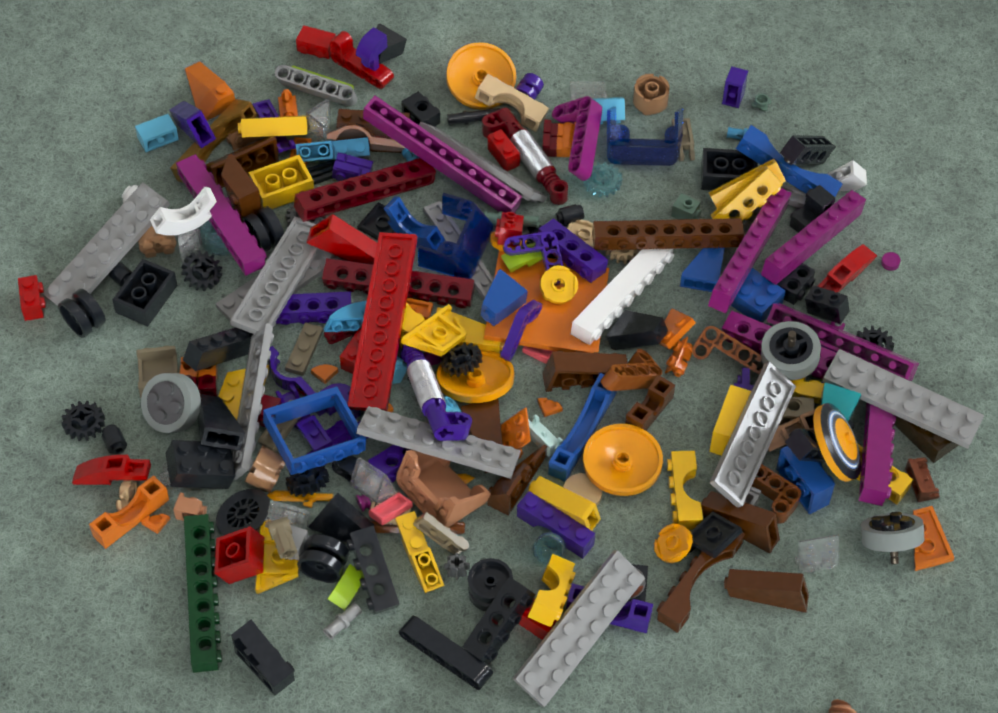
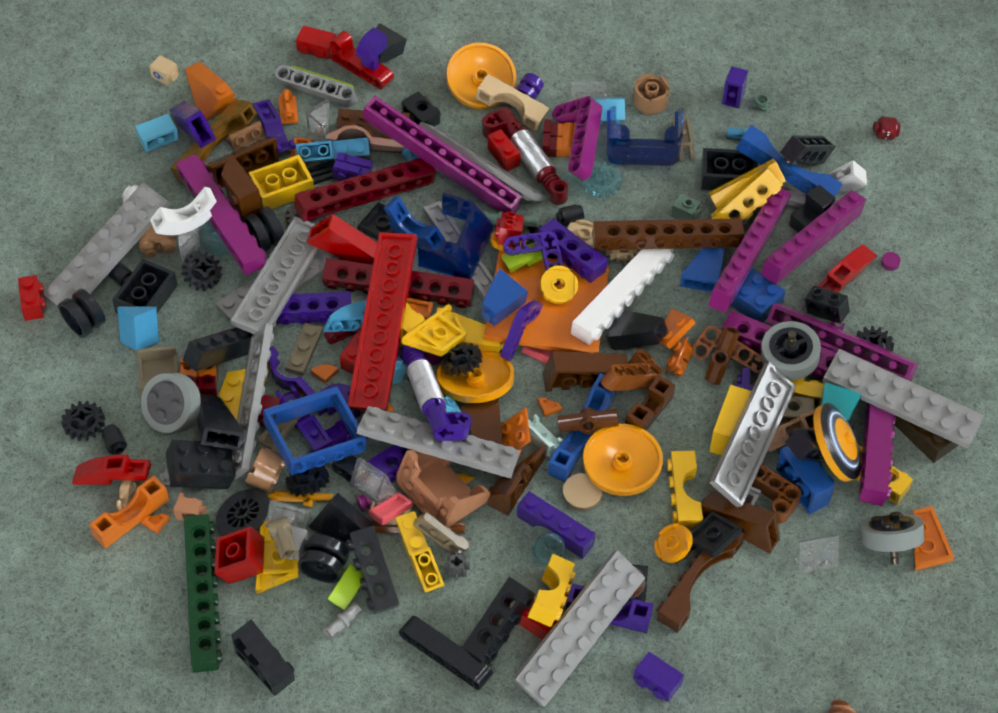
(138, 326): none -> dark azure slope
(164, 70): none -> tan brick
(273, 126): yellow slope -> none
(467, 117): black pin -> none
(486, 581): black wheel -> none
(566, 501): yellow slope -> none
(588, 420): none -> reddish brown piece
(658, 677): none -> dark purple brick
(725, 345): none -> reddish brown piece
(769, 588): reddish brown slope -> none
(797, 283): black brick -> none
(886, 128): none -> dark red head
(922, 481): copper hinge -> none

